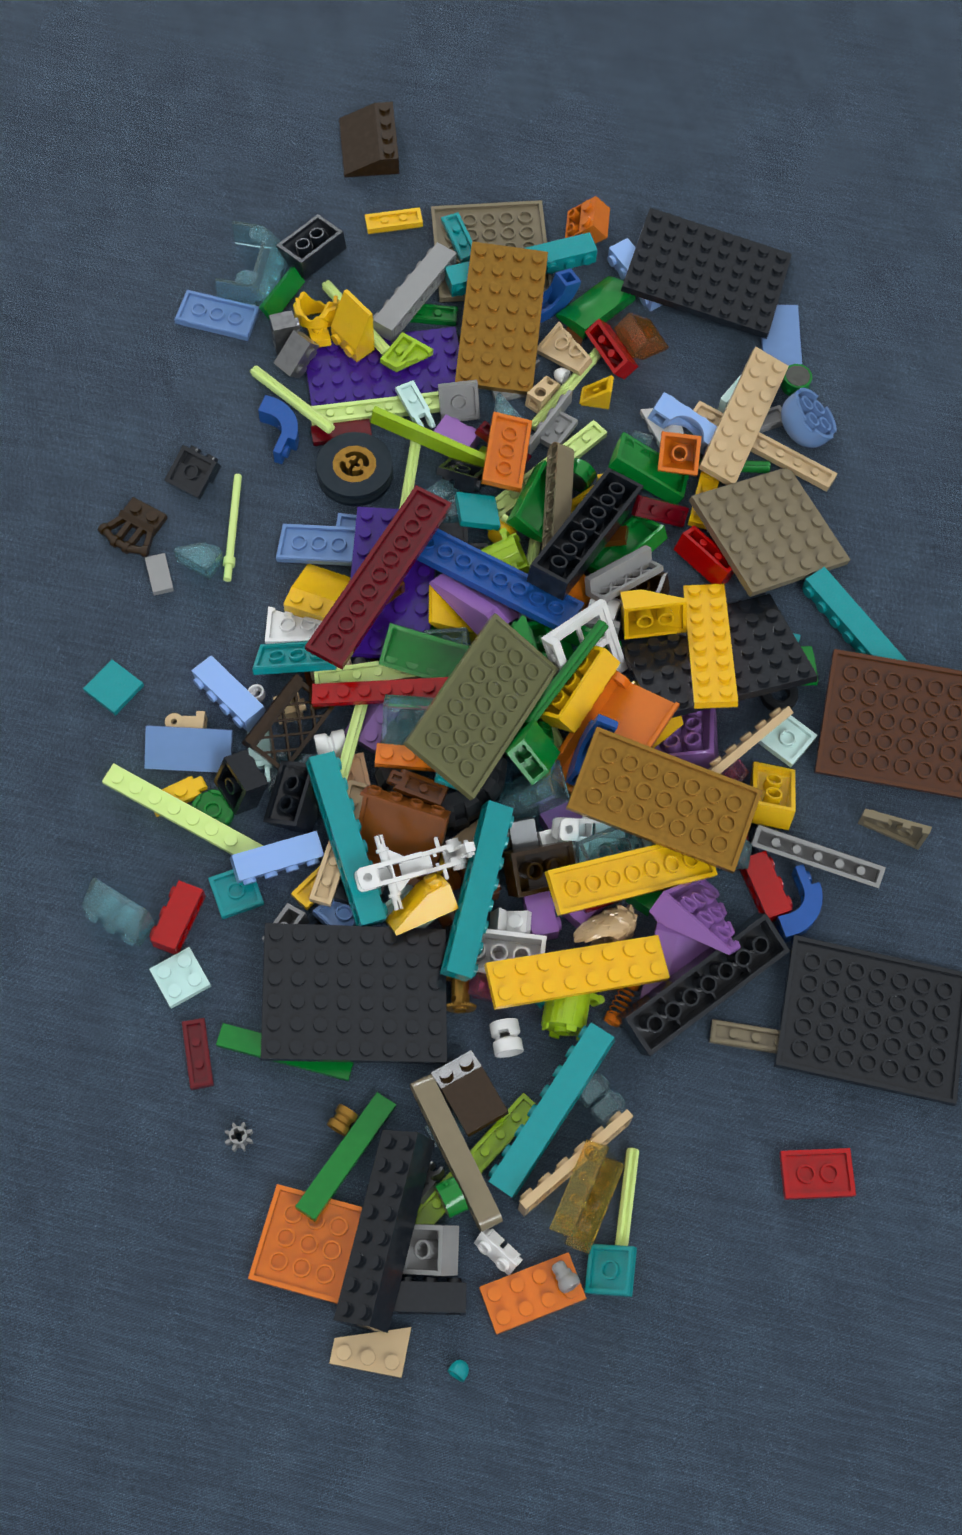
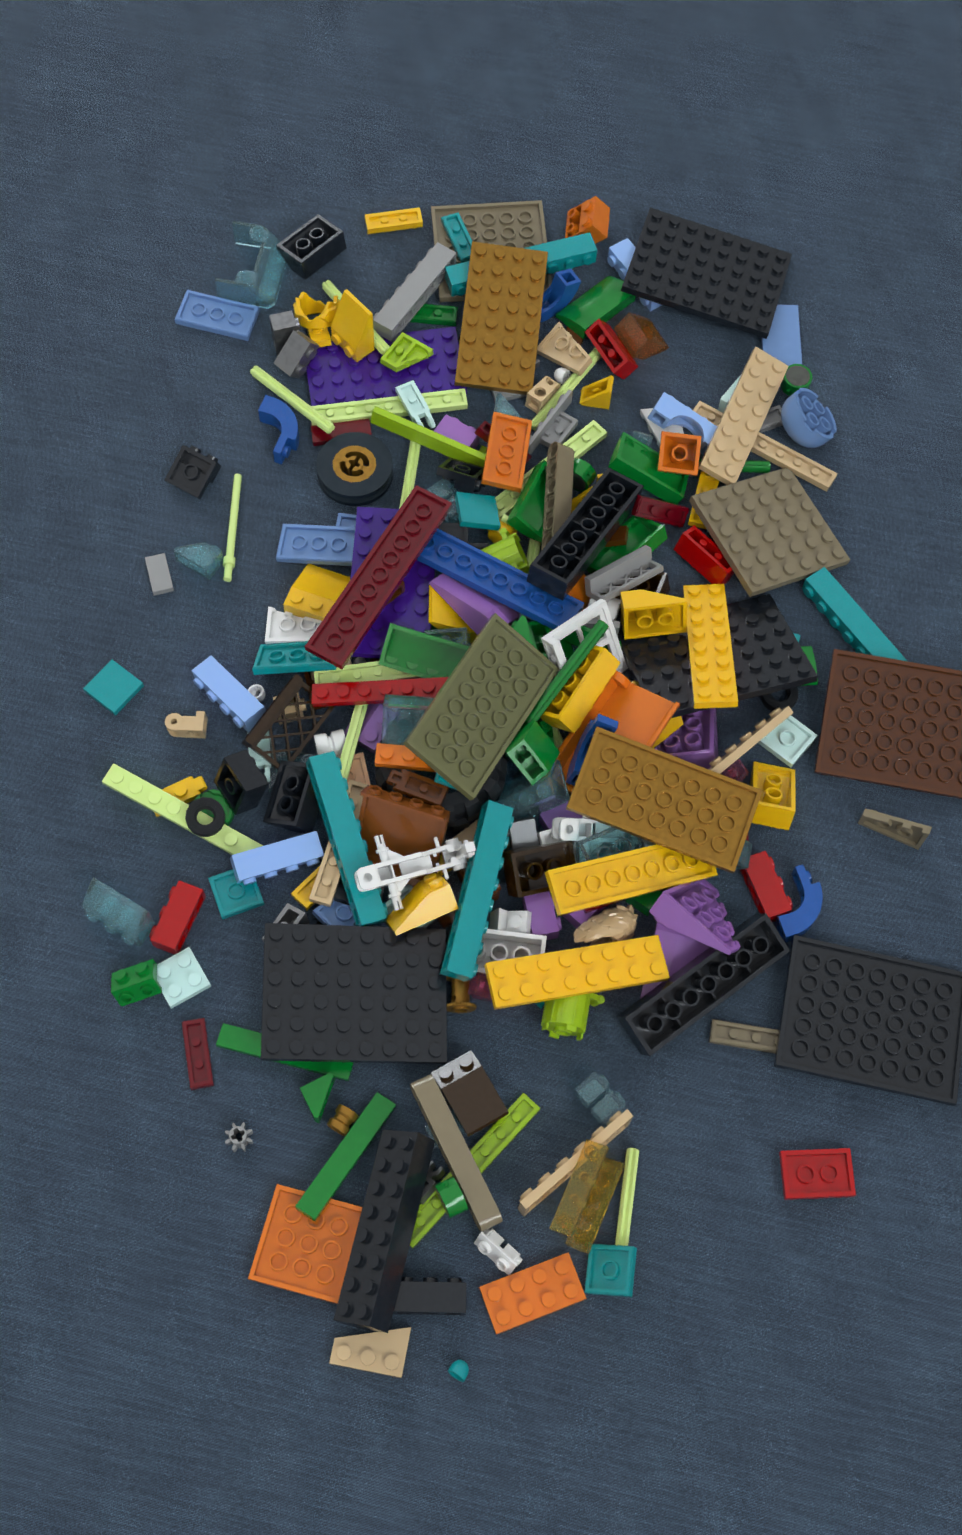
(135, 983): none -> green bracket
(142, 518): dark brown plate -> none
(186, 748): medium blue tile -> none
(201, 804): none -> black tyre
(282, 293): green tile -> none
(317, 1094): none -> green slope
(369, 141): dark brown slope -> none
(433, 1250): light grey slope -> none
(454, 879): dark orange tile -> none
(459, 400): light grey tile -> none
(508, 1045): white wheel -> none
(552, 1110): teal brick -> none
(566, 1278): light grey piece -> none
(611, 1018): orange piece -> none
(818, 856): light grey brick -> none

